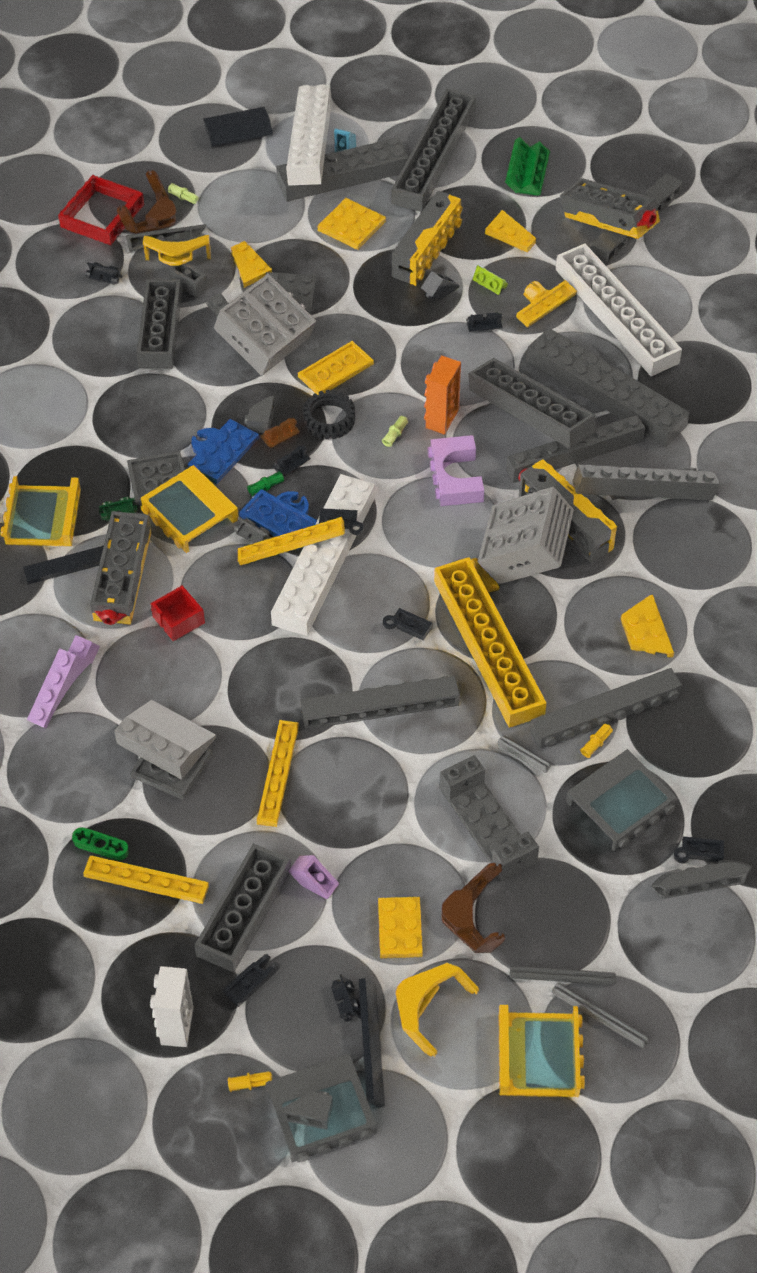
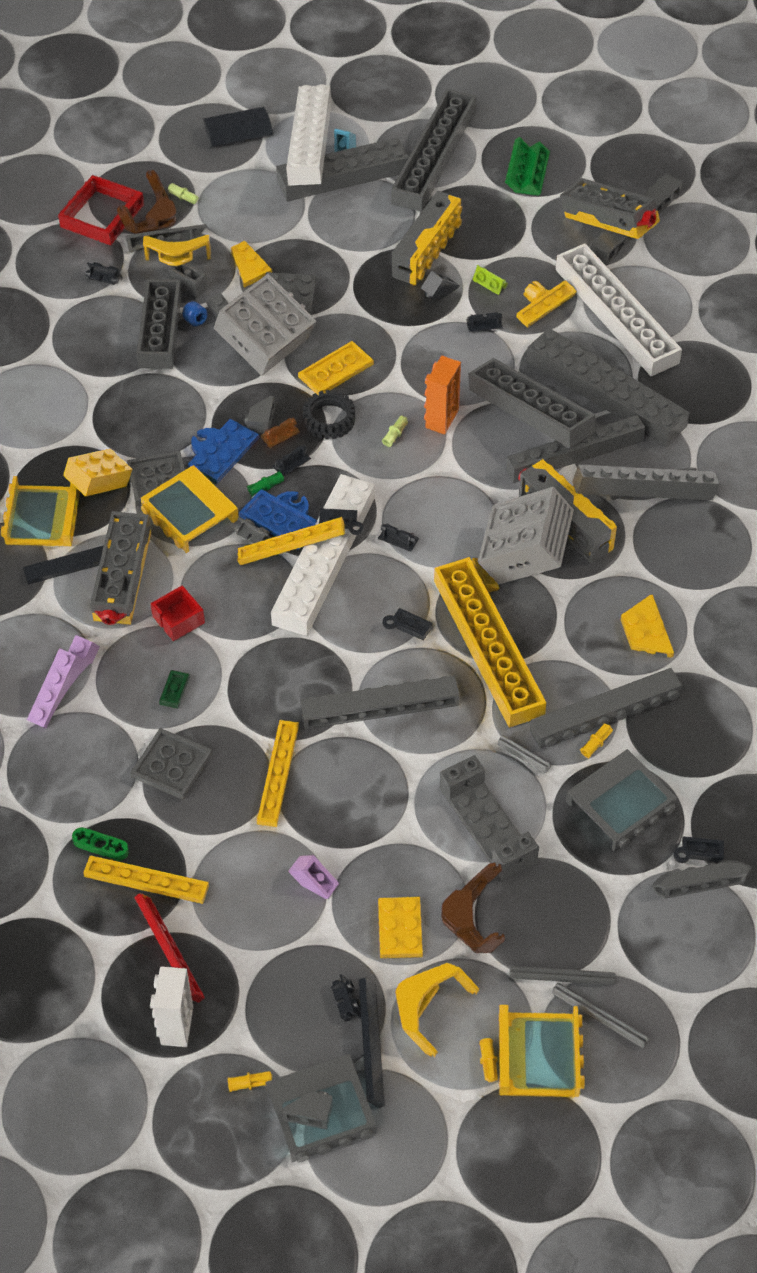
(97, 472): none -> yellow brick
(125, 505): dark green hinge -> none
(163, 738): light grey slope -> none
(166, 942): none -> red tile
(174, 689): none -> dark green plate
(194, 313): none -> blue head
(243, 907): dark grey brick -> none
(250, 980): black hinge -> none
(351, 223): yellow plate -> none
(398, 537): none -> black hinge
(451, 489): lavender arch -> none
(488, 1059): none -> yellow axle
(511, 232): yellow wing -> none

